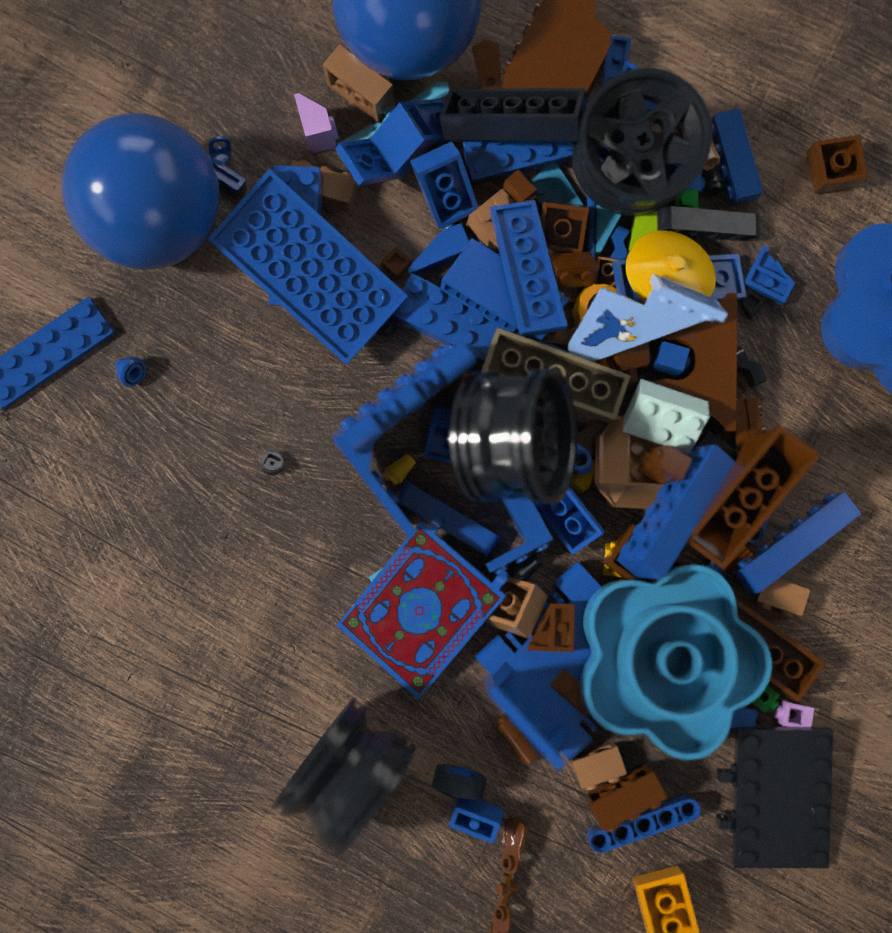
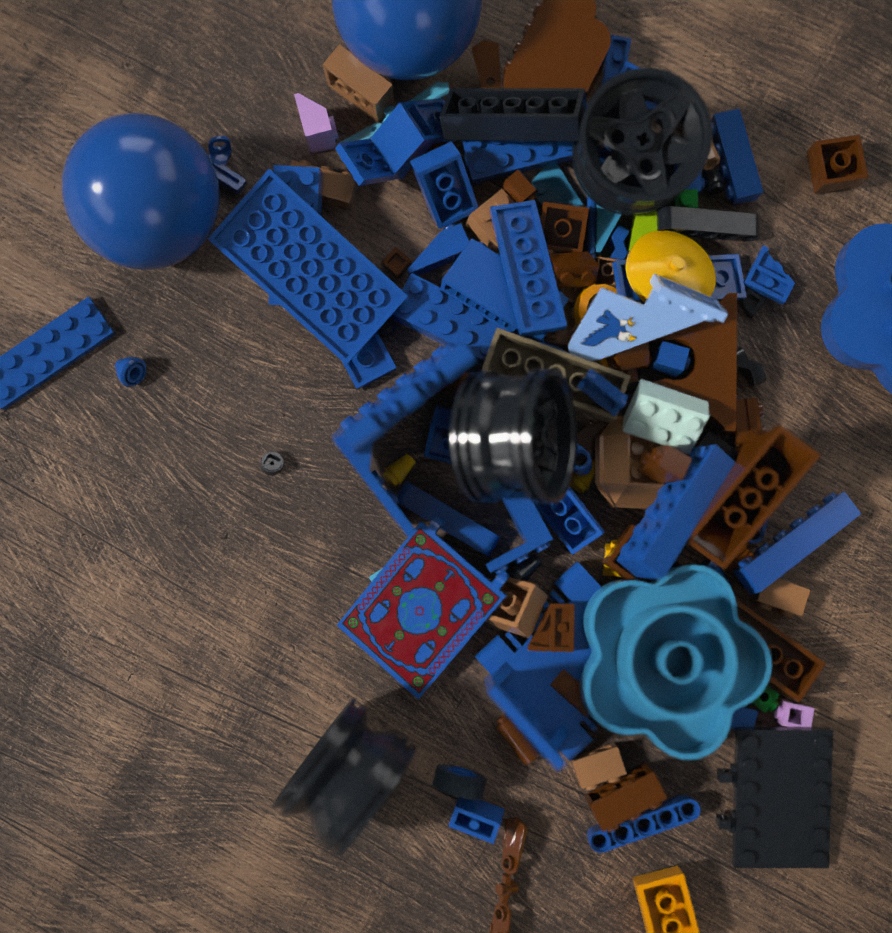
(370, 363): none -> blue plate
(602, 392): none -> blue hinge

